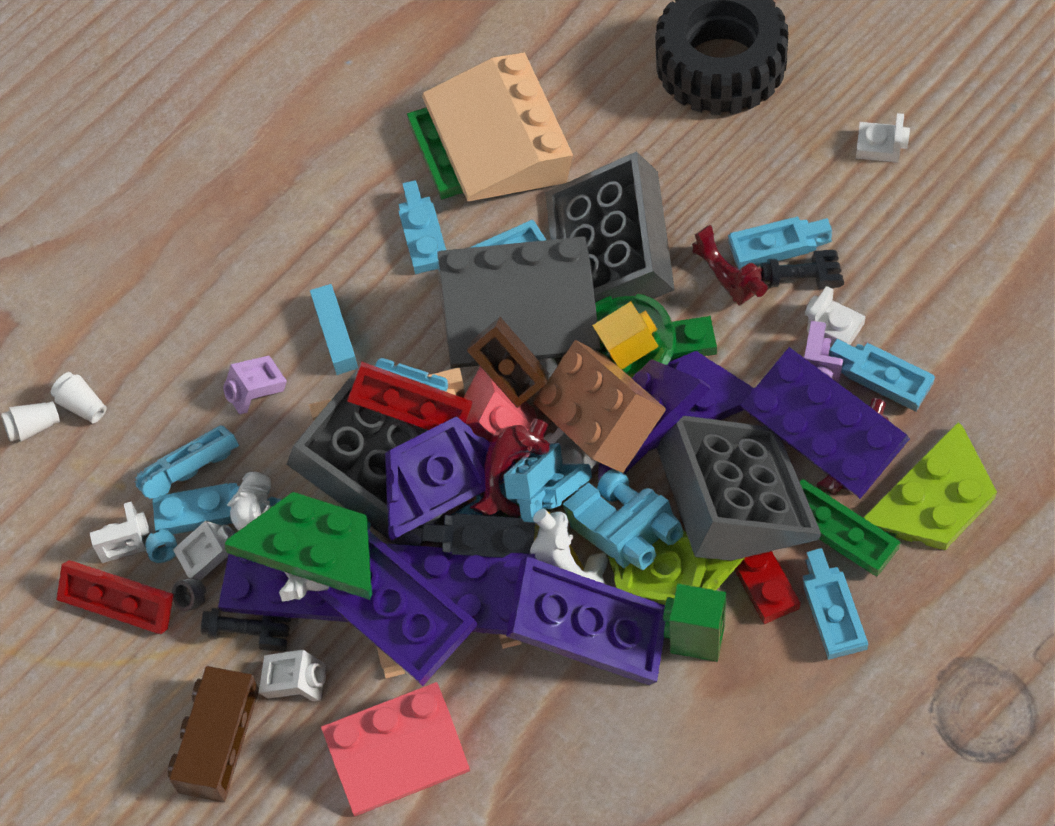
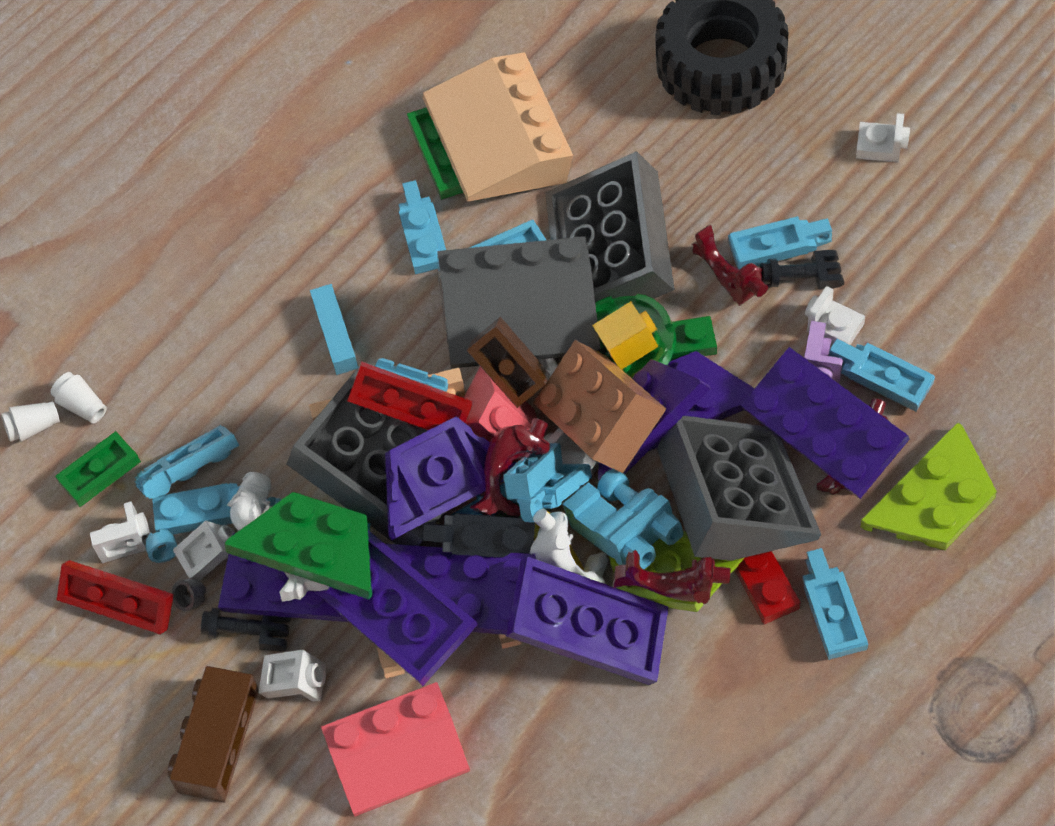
(97, 469): none -> green plate
(252, 380): lavender bracket -> none
(686, 585): none -> dark red animal
(695, 622): green brick -> none
(850, 532): green plate -> none

